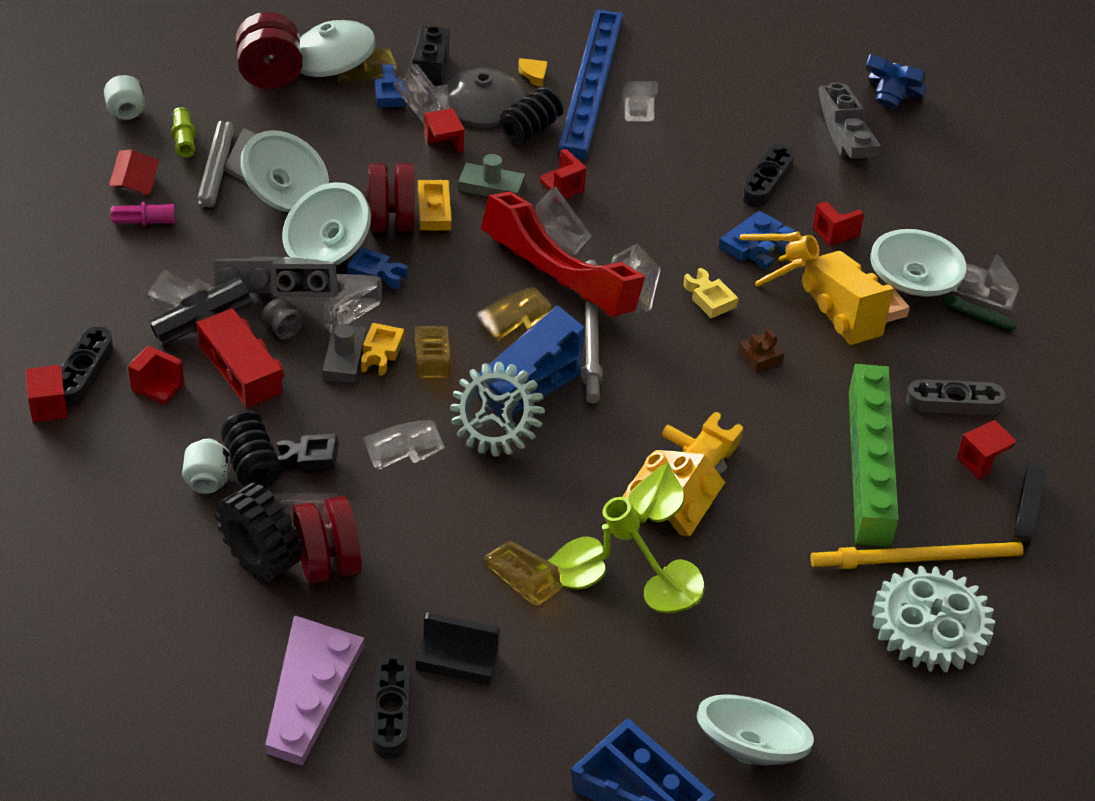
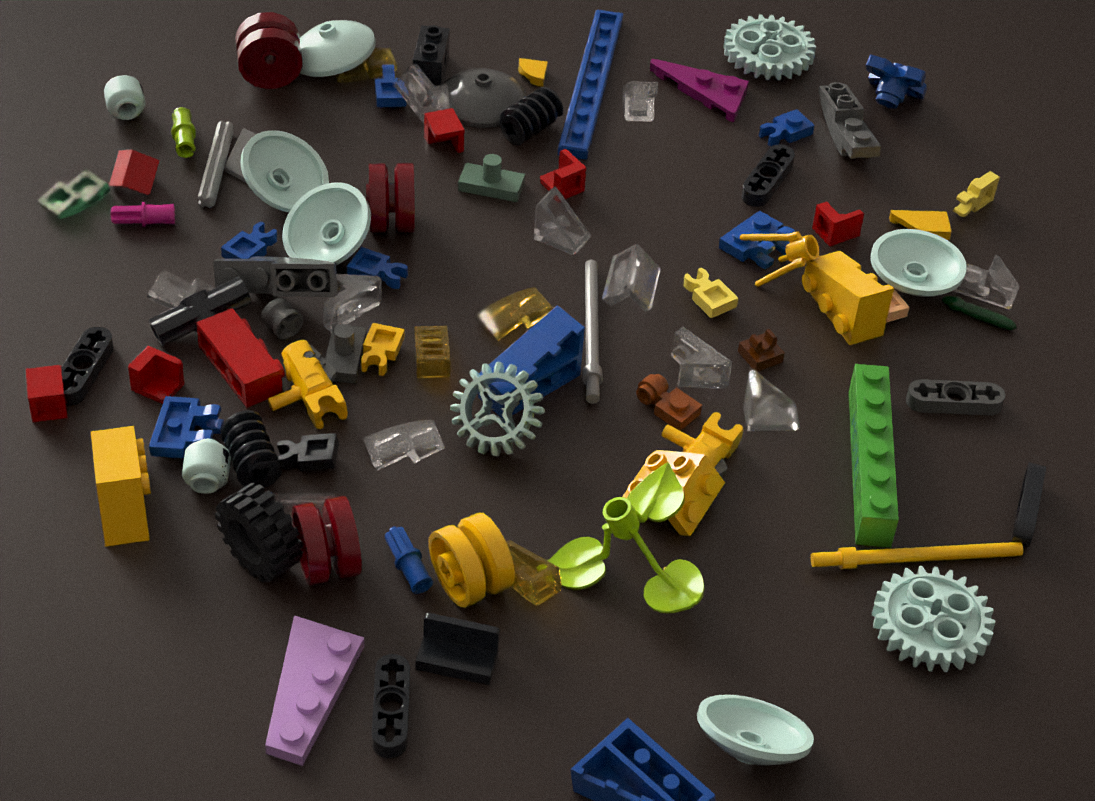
(76, 197): none -> clear green slope
(121, 484): none -> yellow wedge
(177, 424): none -> blue plate
(249, 245): none -> blue plate
(312, 383): none -> yellow piece
(408, 560): none -> blue axle
(434, 205): yellow plate -> none
(471, 559): none -> yellow wheel
(517, 226): red arch -> none
(673, 407): none -> dark orange plate
(699, 362): none -> clear slope
(705, 86): none -> magenta wing
(768, 407): none -> clear slope
(769, 47): none -> light aqua gear
(787, 126): none -> blue plate
(930, 221): none -> yellow tile
(979, 193): none -> light yellow plate
(982, 445): red panel -> none

